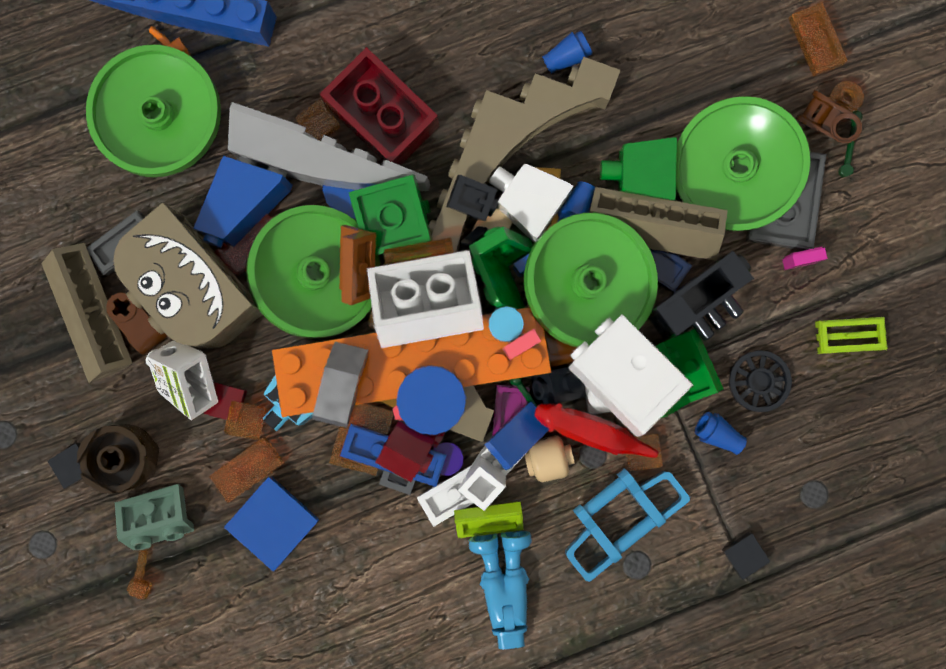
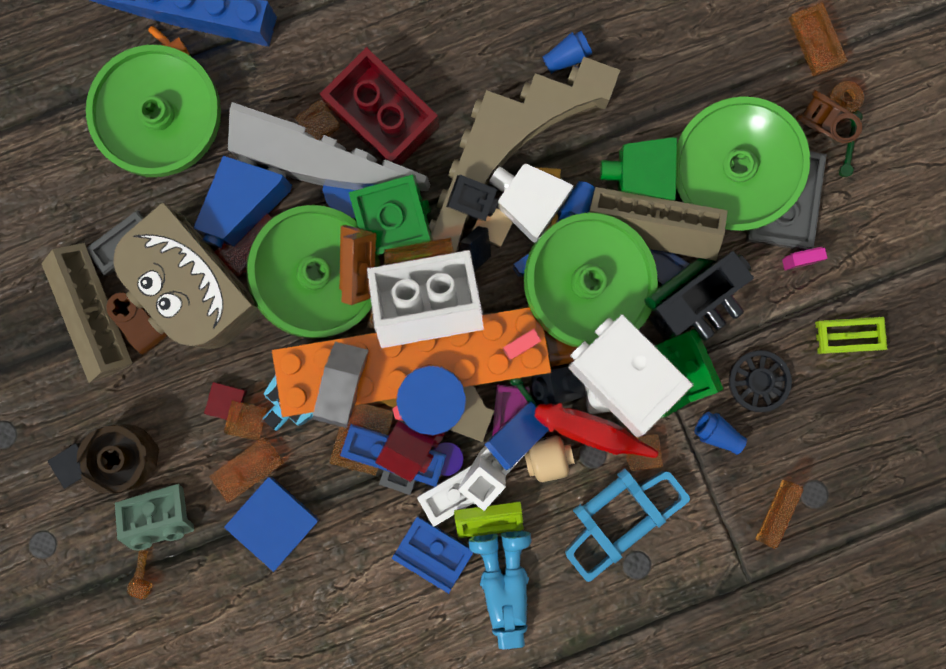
(183, 378): white torso -> none
(432, 554): none -> blue plate
(491, 261): green bracket -> none
(506, 324): medium azure tile -> none
(677, 282): none -> dark green bar
(746, 555): black tile -> none
(779, 514): none -> clear orange tile

